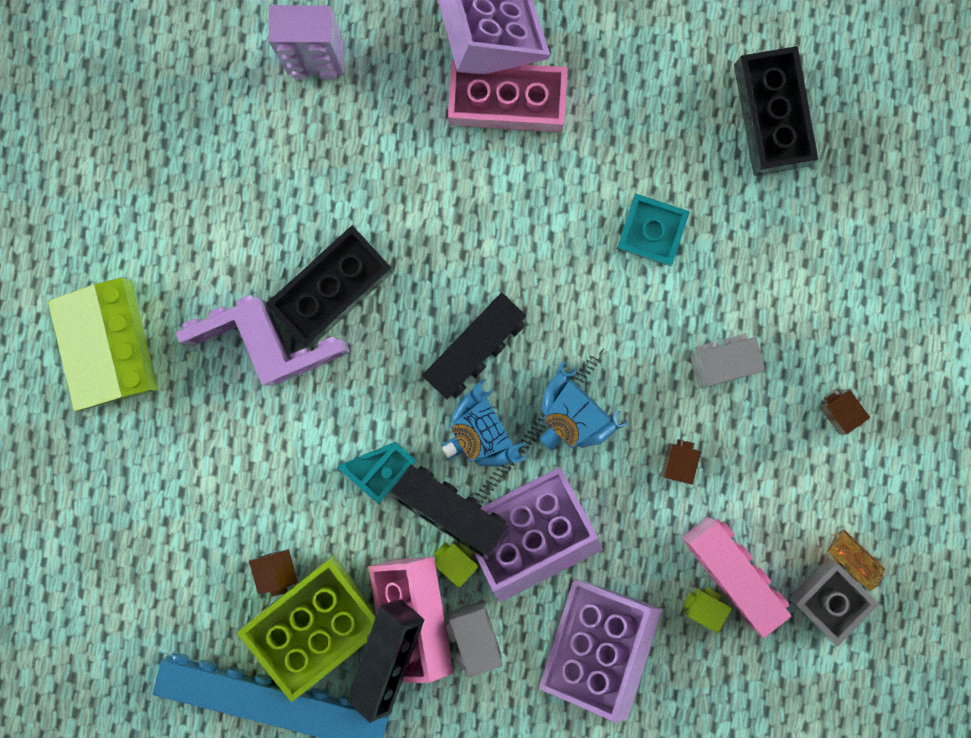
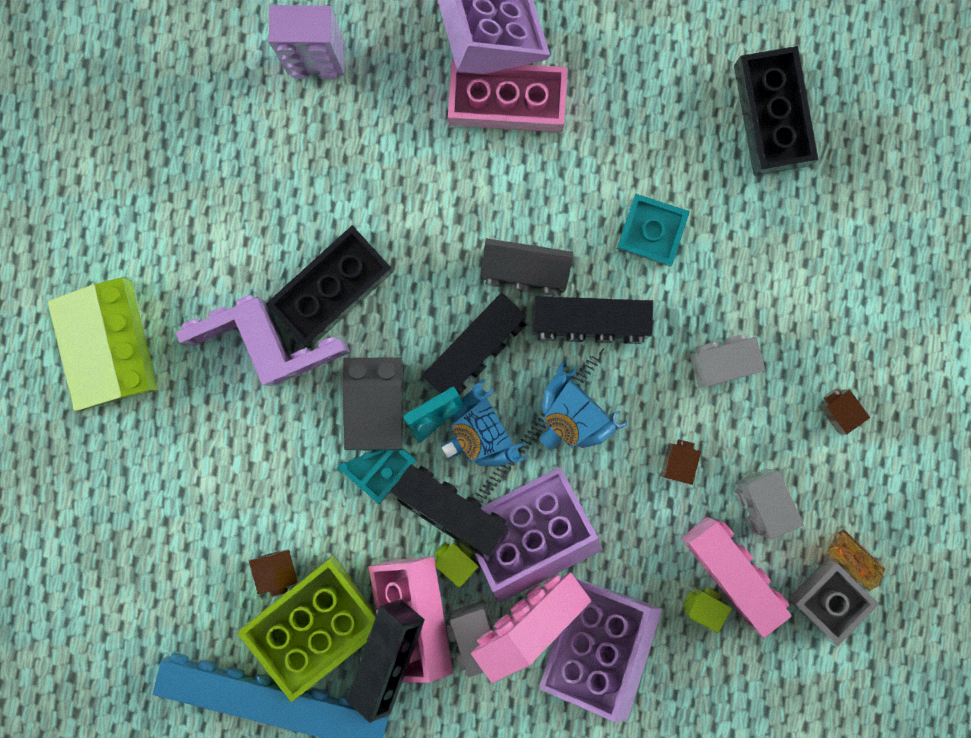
(373, 403): none -> dark grey slope
(433, 413): none -> teal wing
(525, 266): none -> dark grey slope
(530, 627): none -> bright pink brick
(592, 318): none -> black brick
(768, 504): none -> light grey brick

